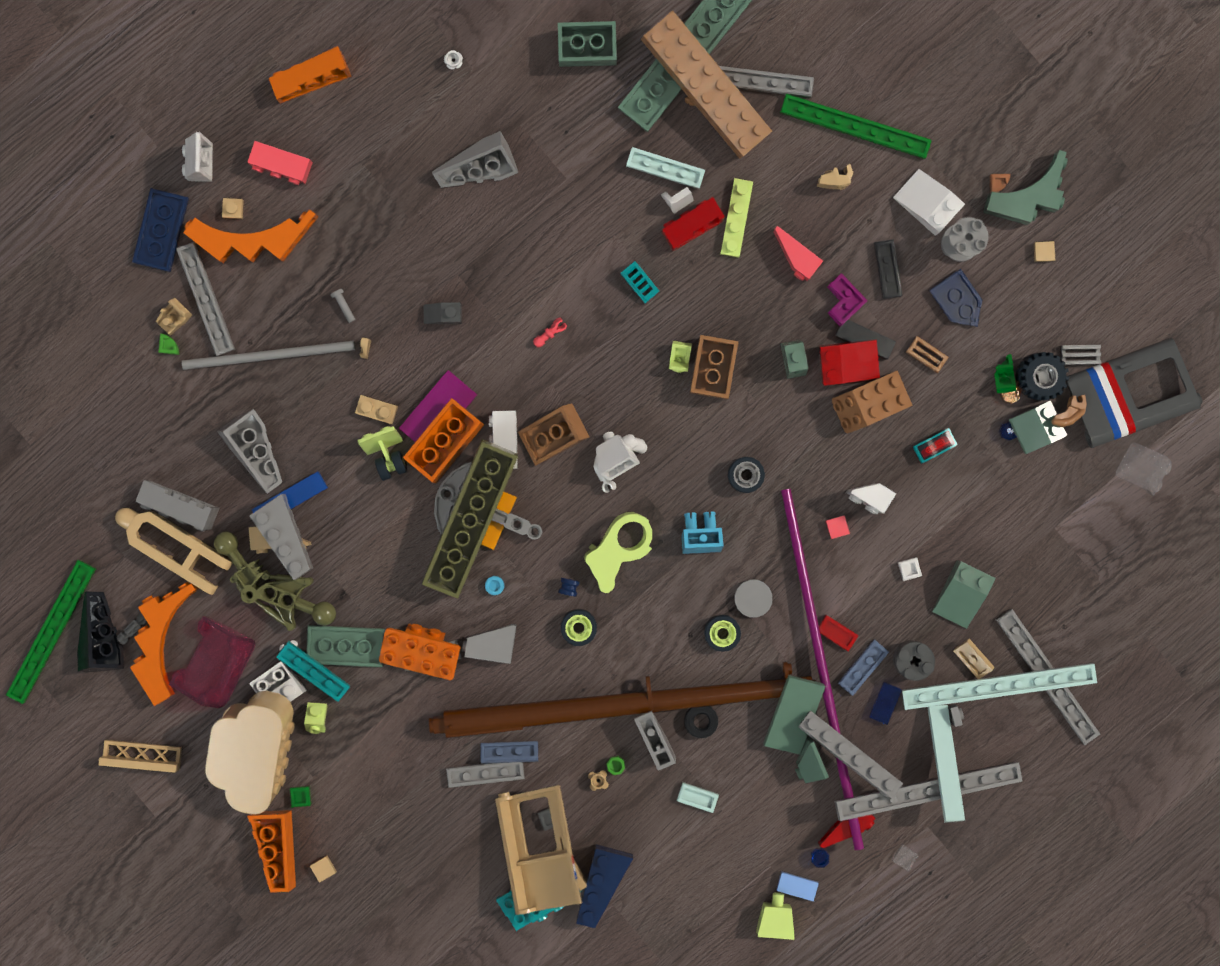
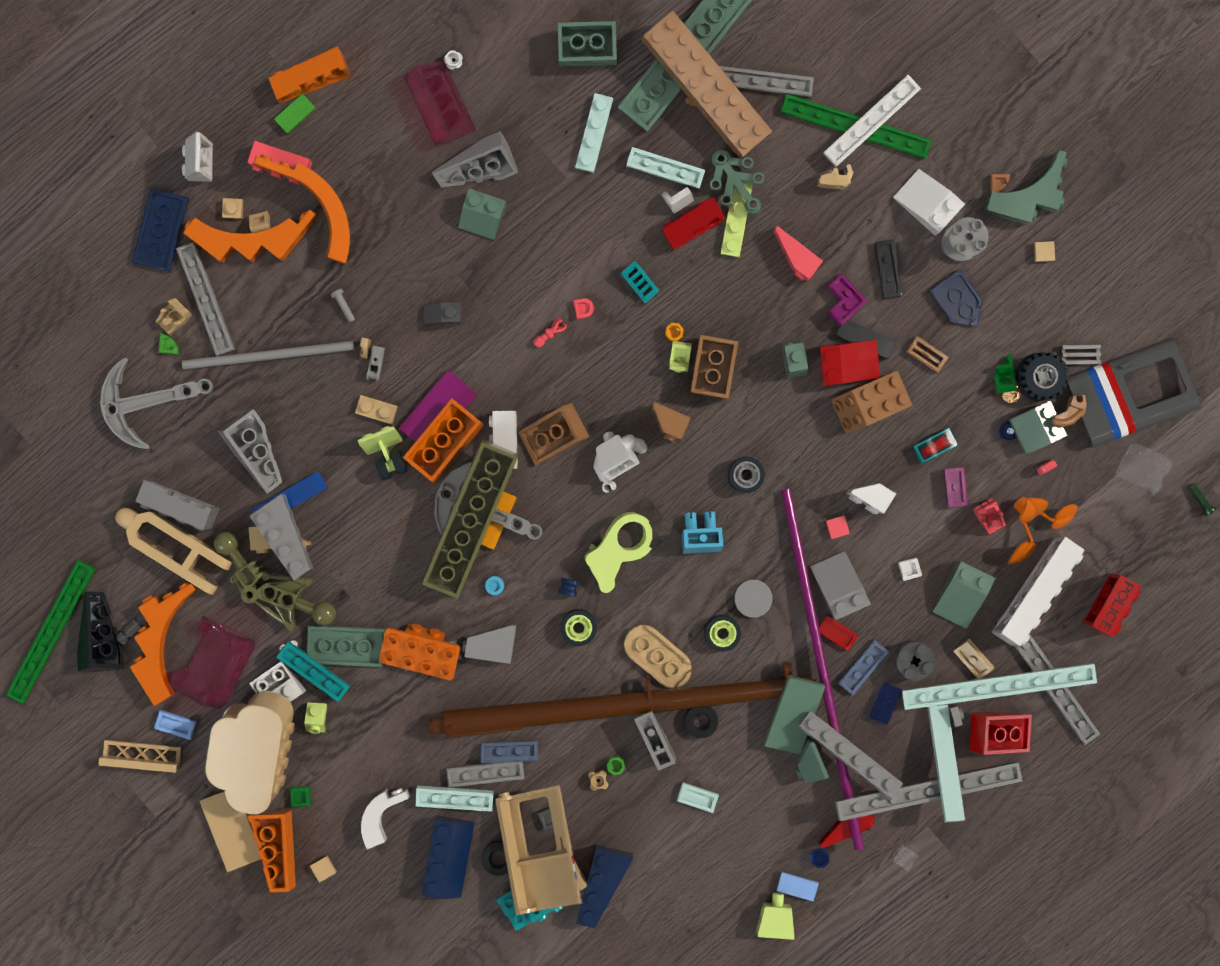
(116, 420): none -> light grey piece
(175, 724): none -> light blue tile
(230, 831): none -> tan tile
(259, 222): none -> tan plate
(295, 113): none -> bright green tile
(336, 216): none -> orange arch
(371, 824): none -> white arch
(376, 359): none -> light grey bar
(439, 102): none -> clear pink slope
(447, 858): none -> dark blue slope
(454, 798): none -> light aqua plate
(482, 214): none -> sand green slope
(488, 865): none -> black tyre
(583, 308): none -> coral tile
(594, 133): none -> light aqua plate
(657, 656): none -> tan tile
(670, 422): none -> medium nougat slope
(674, 332): none -> light orange tile
(735, 179): none -> sand green plant
(840, 585): none -> light grey slope
(871, 121): none -> white tile
(955, 487): none -> magenta plate
(990, 516): none -> coral hand
(1000, 732): none -> red slope
(1028, 510): none -> orange plant
(1038, 591): none -> white brick
(1046, 466): none -> coral tile
(1112, 605): none -> red brick
(1202, 500): none -> dark green piece

